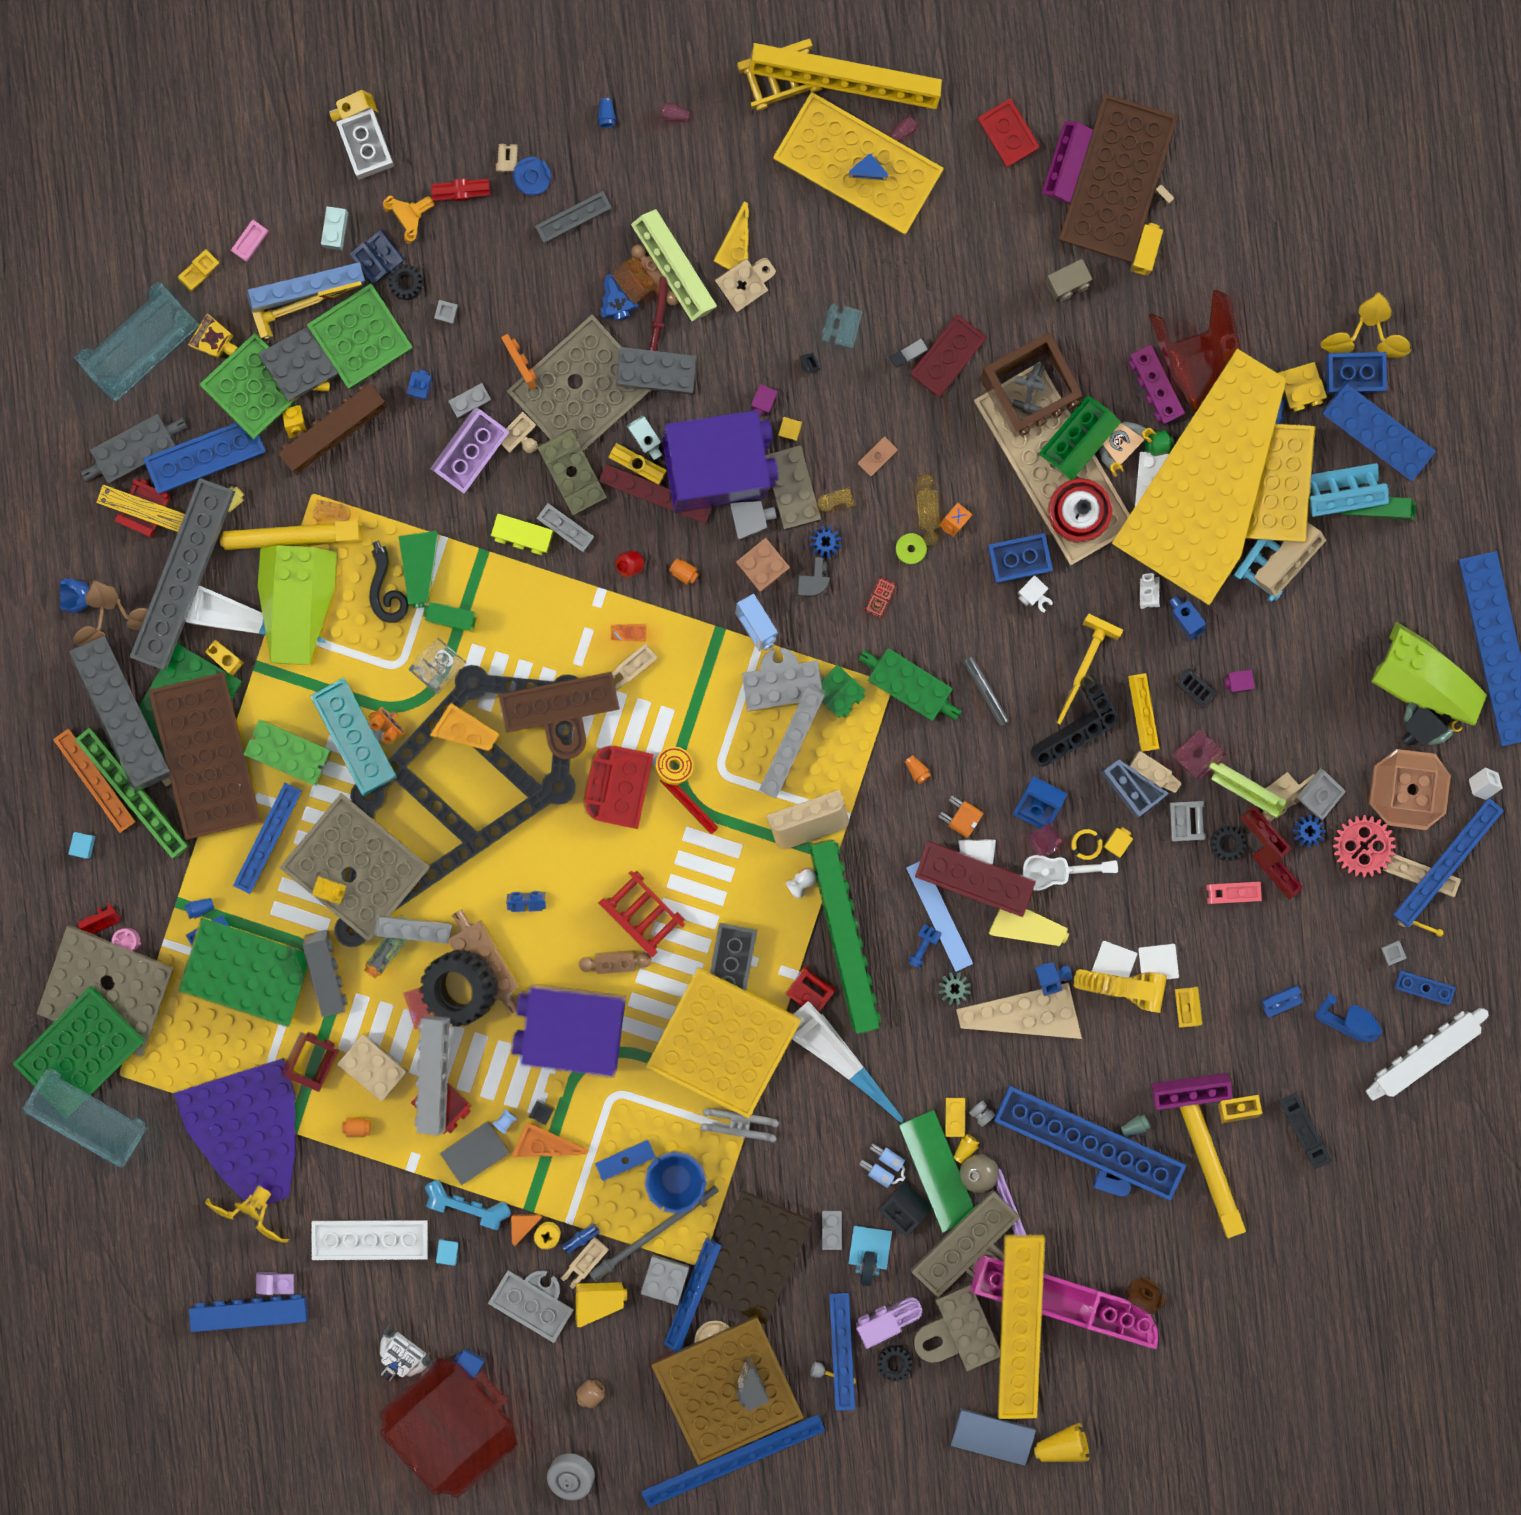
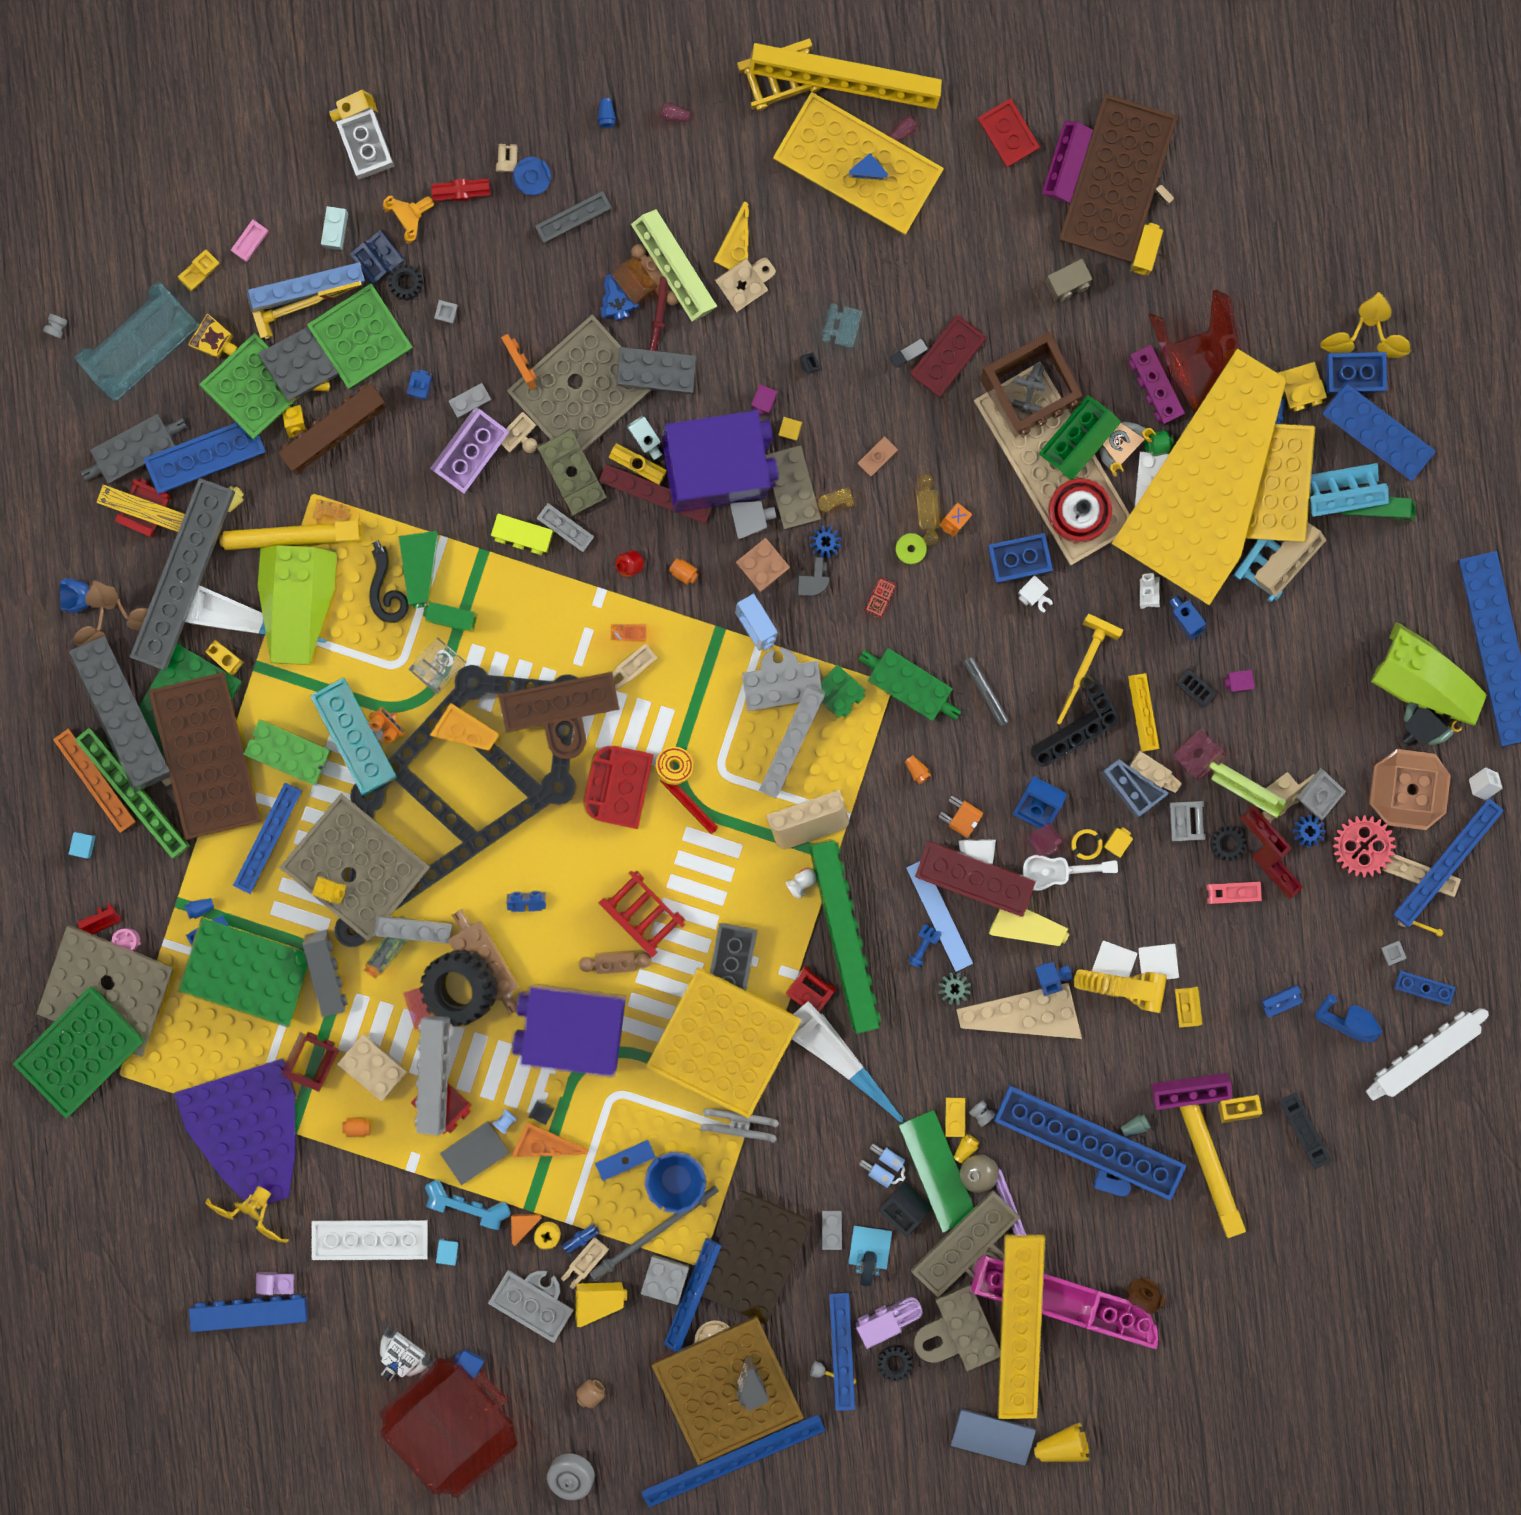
(55, 326): none -> light grey wheel
(84, 1119): clear light blue windscreen -> none

